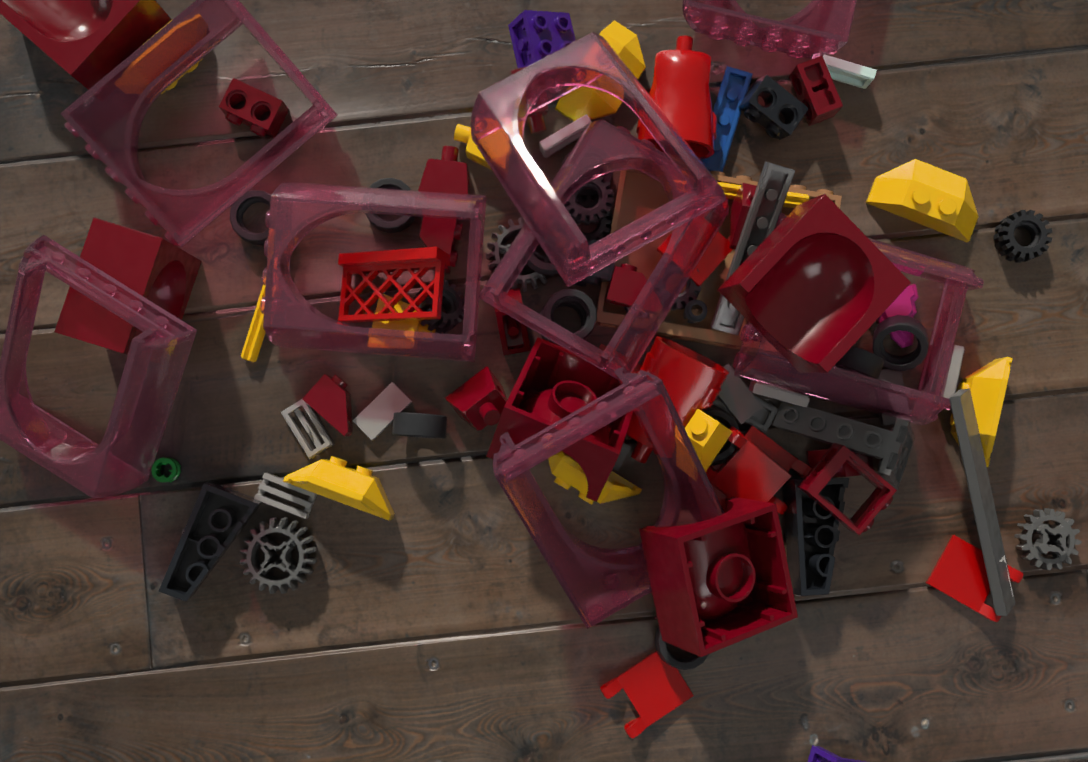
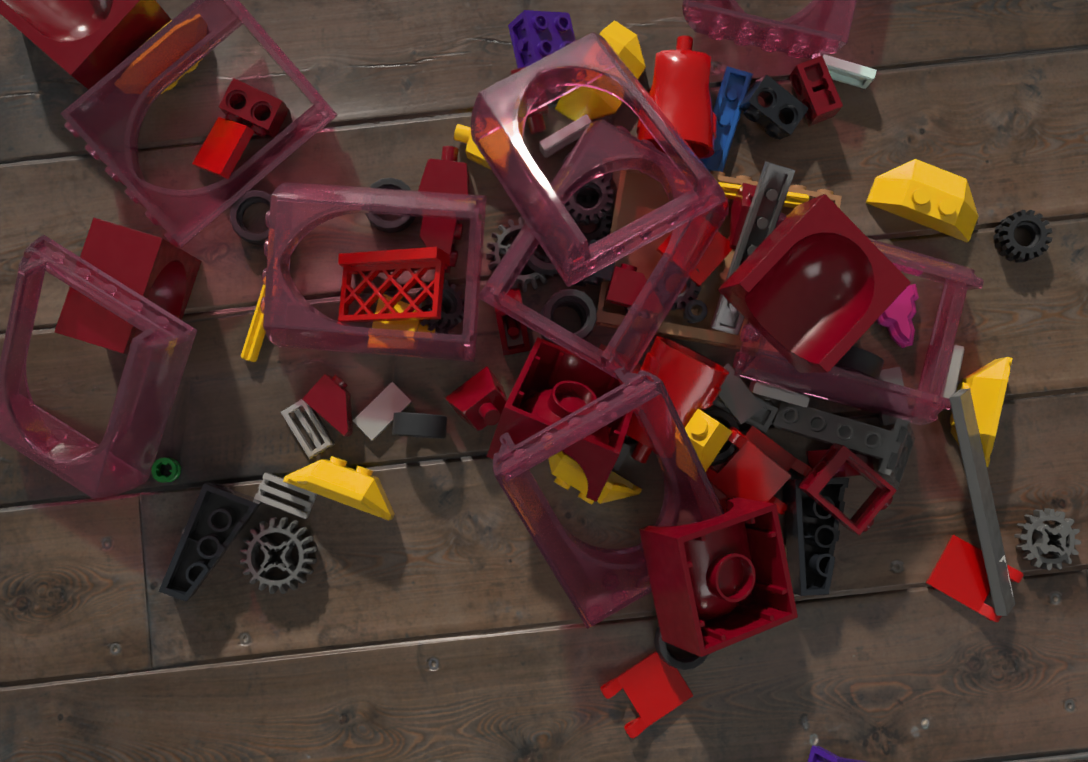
(223, 147): none -> red tile
(902, 323): black tyre -> none

